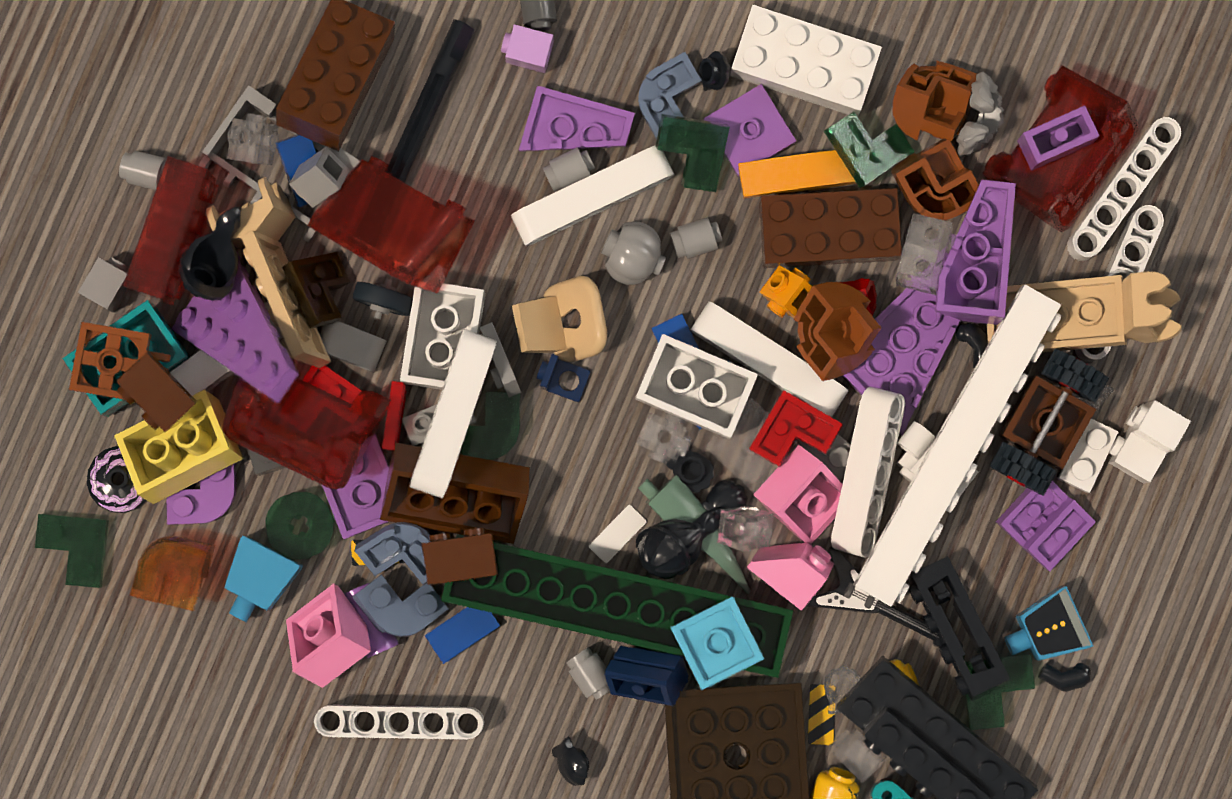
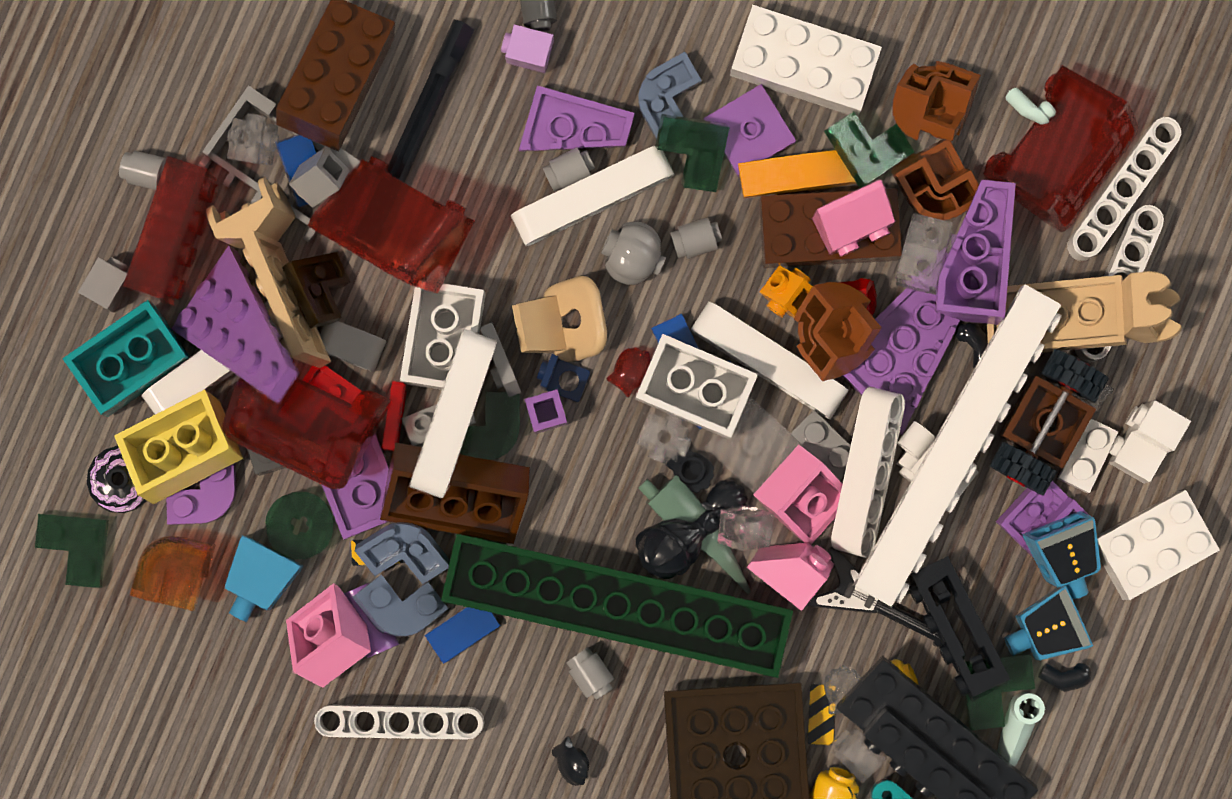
(90, 331): dark orange piece -> none
(155, 392): reddish brown brick -> none
(211, 260): black piece -> none
(383, 298): black wheel -> none
(459, 557): reddish brown brick -> none
(546, 411): none -> medium lavender brick
(617, 534): white sticker -> none
(630, 370): none -> clear red animal
(646, 675): dark blue brick -> none
(714, 71): black animal -> none
(717, 643): medium azure plate -> none
(791, 421): red plate -> none
(854, 219): none -> bright pink slope
(987, 101): light grey piece -> none
(1017, 728): none -> light aqua piece
(1028, 109): none -> light aqua arm
(1058, 138): medium lavender brick -> none
(1066, 552): none -> torso
(1155, 545): none -> white brick

